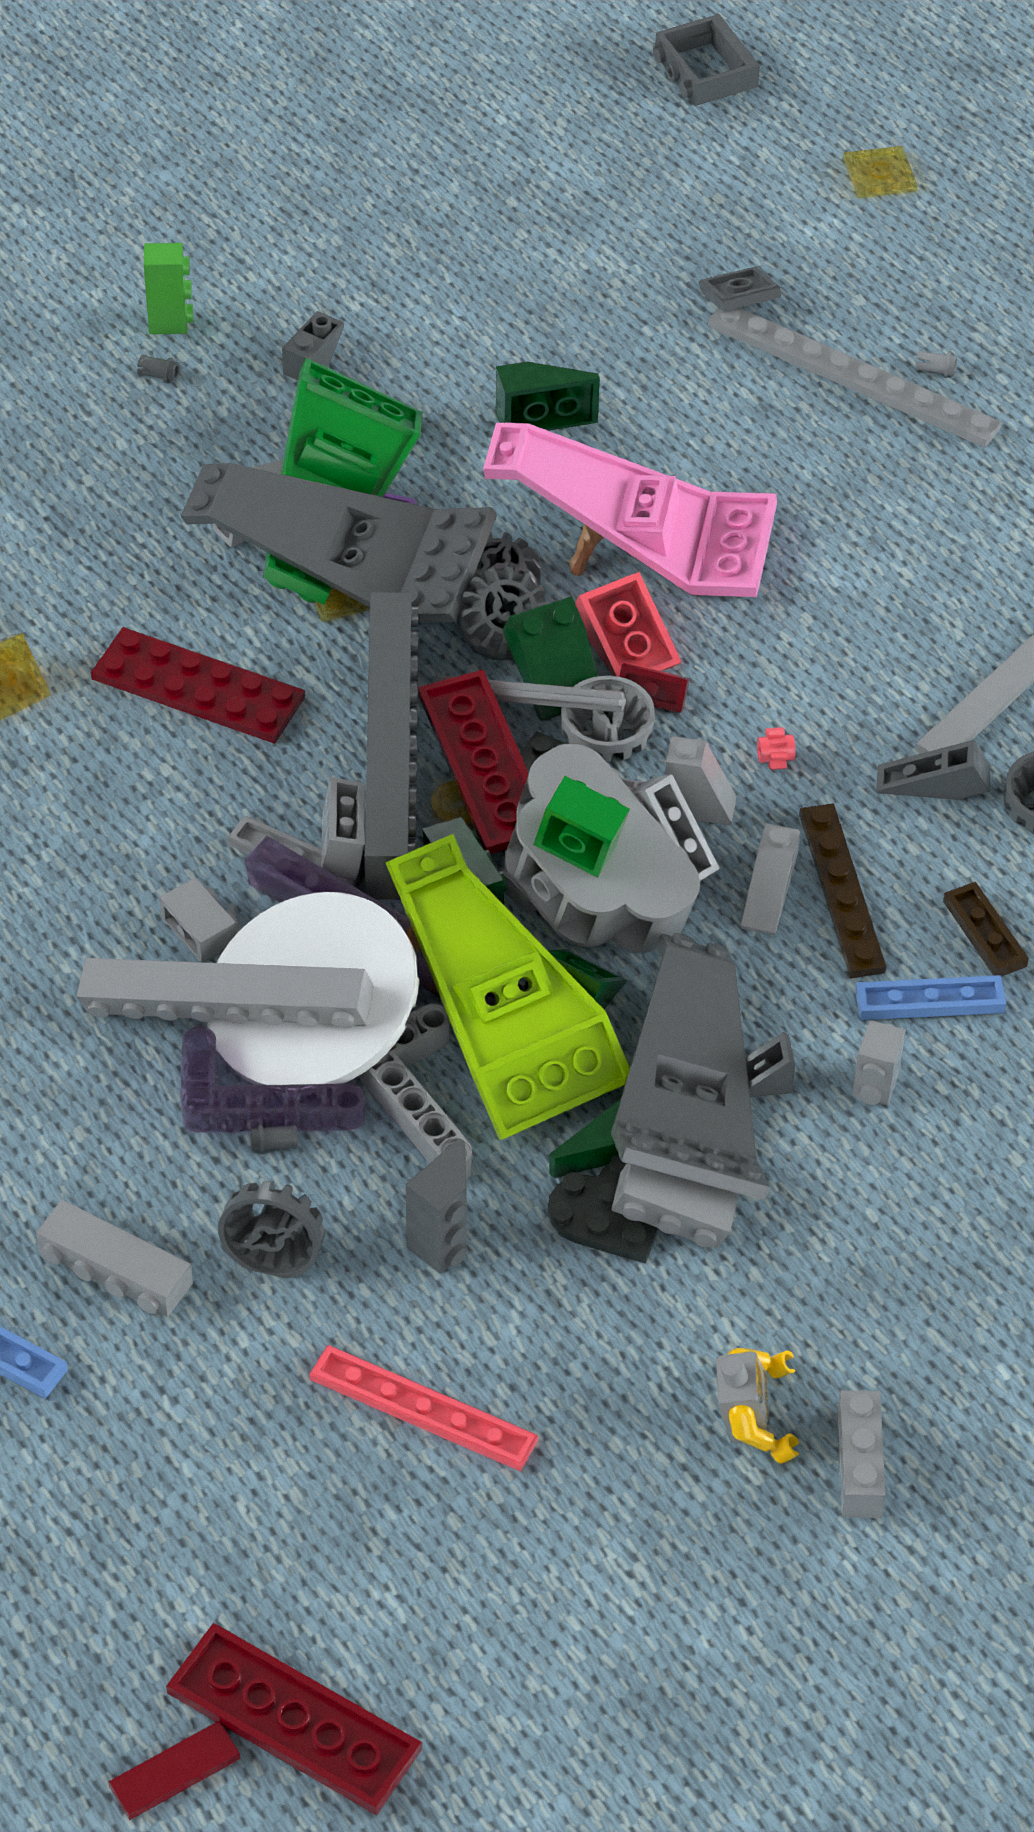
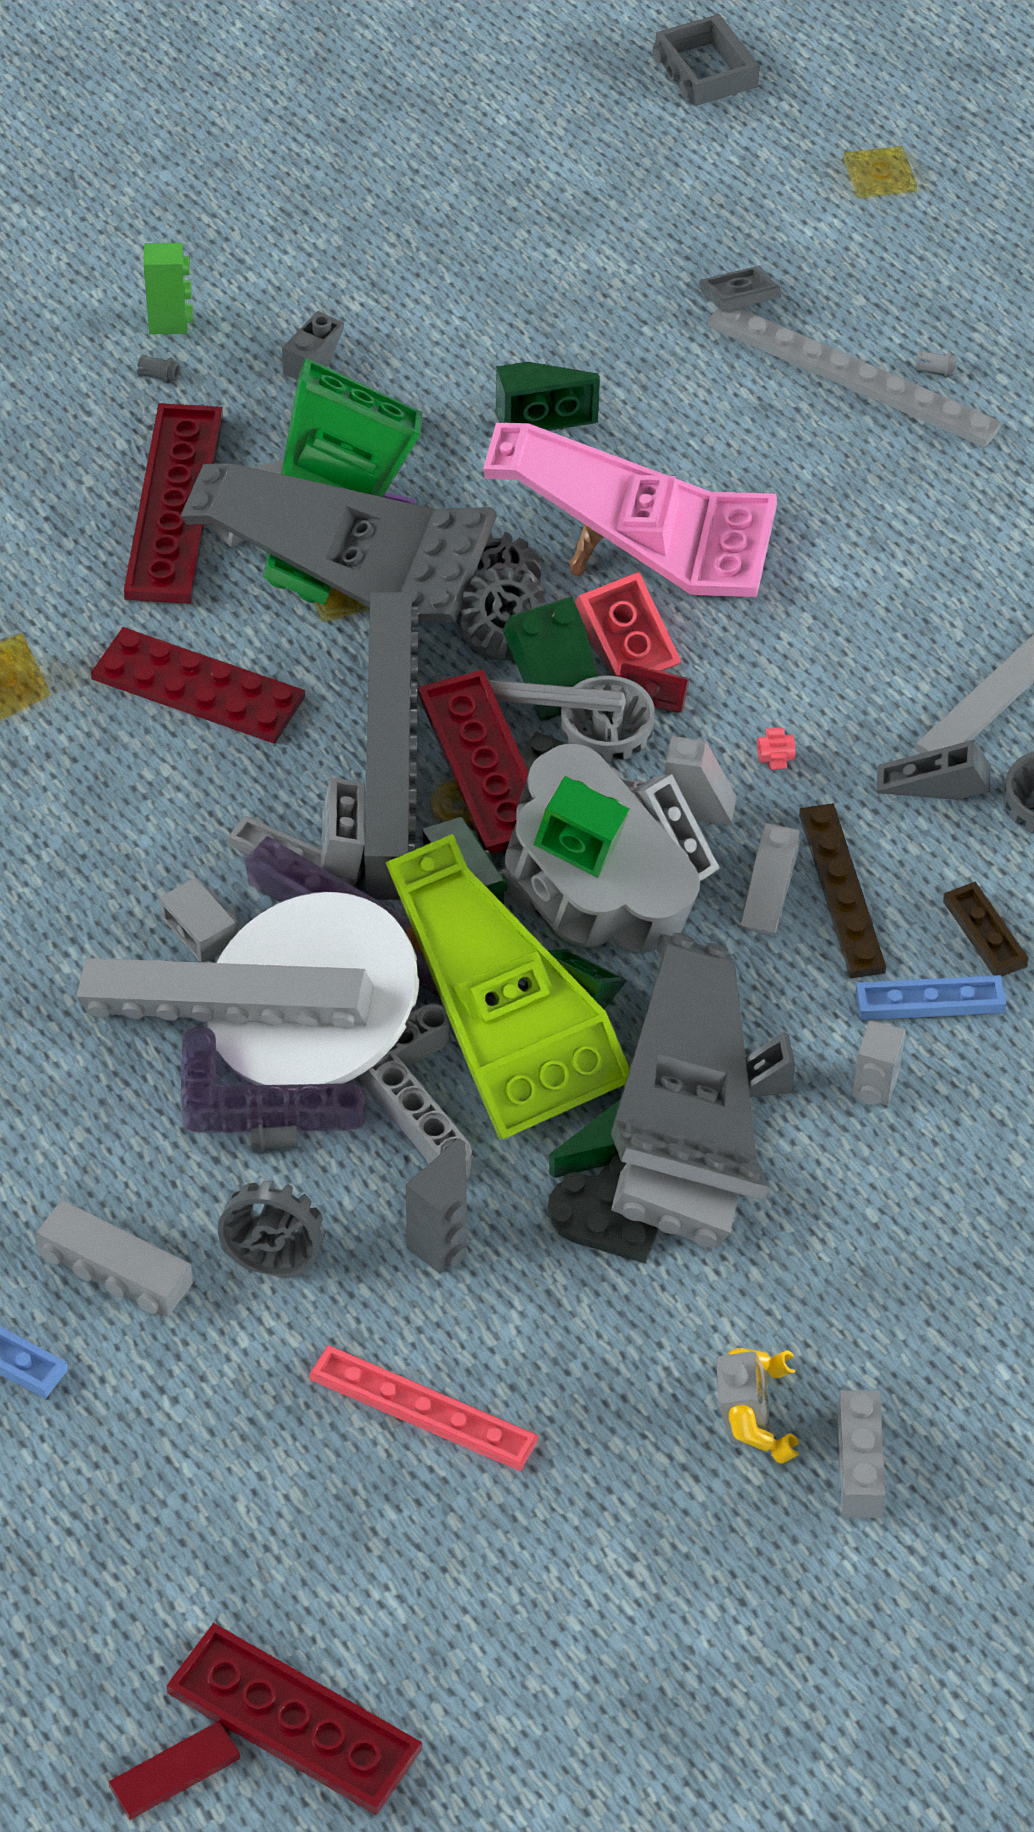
(163, 545): none -> dark red plate

